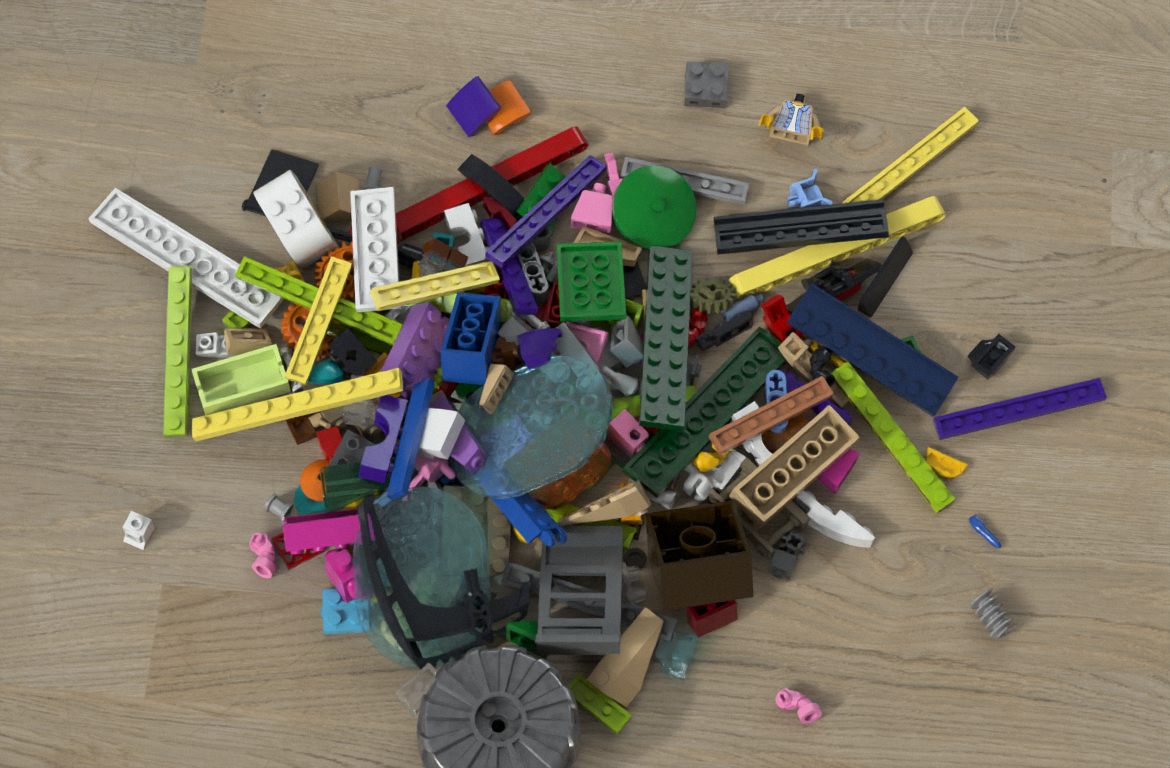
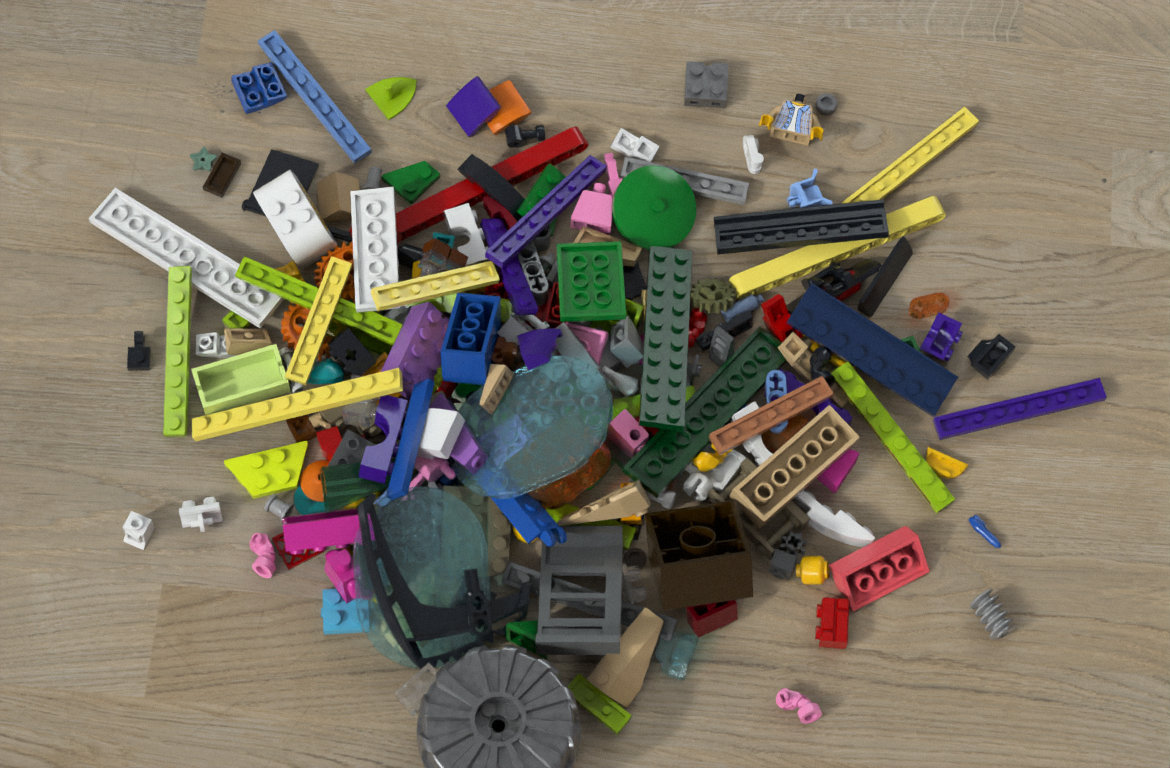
(139, 356): none -> black plate
(200, 515): none -> white hips
(203, 165): none -> sand green plate
(221, 175): none -> dark brown tile
(259, 88): none -> blue slope
(269, 470): none -> neon yellow wing
(314, 97): none -> medium blue plate
(392, 94): none -> lime shield
(412, 180): none -> green wing
(516, 136): none -> black leg
(634, 147): none -> white slope
(721, 346): none -> dark grey slope
(753, 158): none -> white plate
(813, 570): none -> yellow head
(826, 104): none -> flat silver tile
(833, 623): none -> red brick
(880, 567): none -> coral slope
(931, 308): none -> clear orange beam
(941, 337): none -> dark purple cylinder

